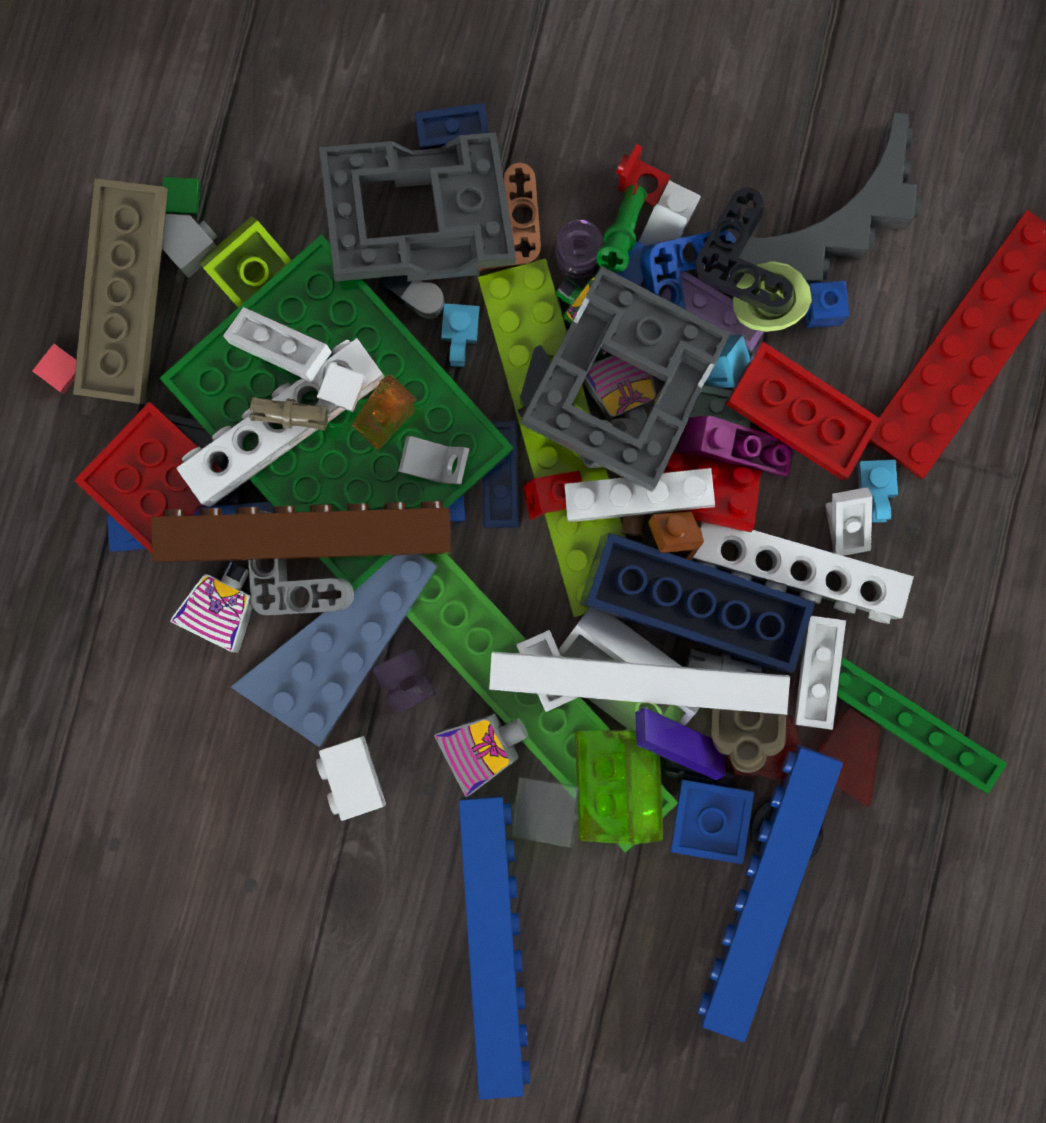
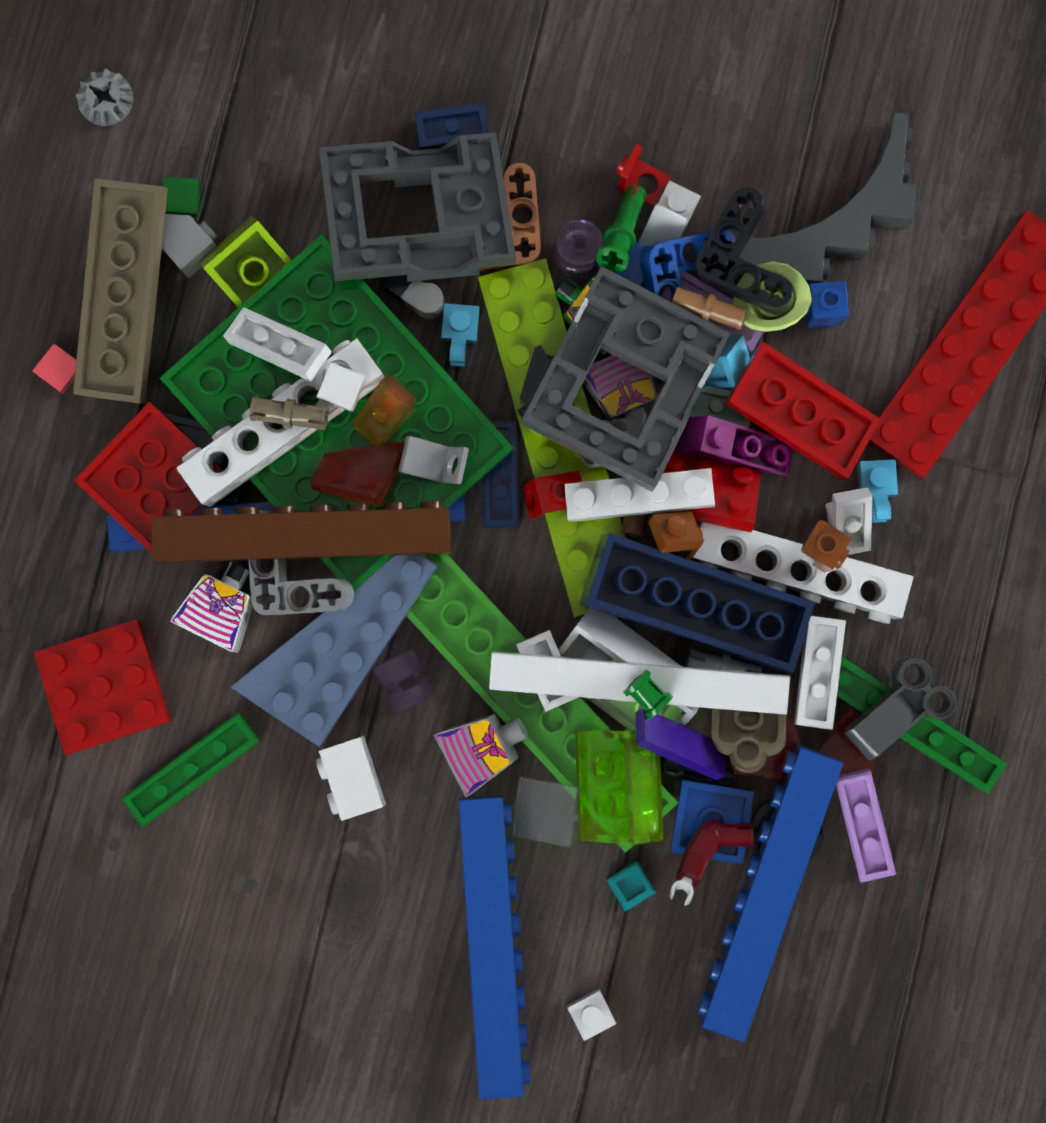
(102, 687): none -> red plate
(106, 112): none -> light grey gear
(191, 769): none -> green tile
(359, 472): none -> clear red wing
(591, 1014): none -> white plate
(630, 885): none -> teal tile
(648, 694): none -> green bush
(703, 846): none -> dark red arm
(710, 308): none -> medium nougat pin
(826, 546): none -> dark orange bracket
(865, 825): none -> lavender tile
(898, 710): none -> dark grey piece

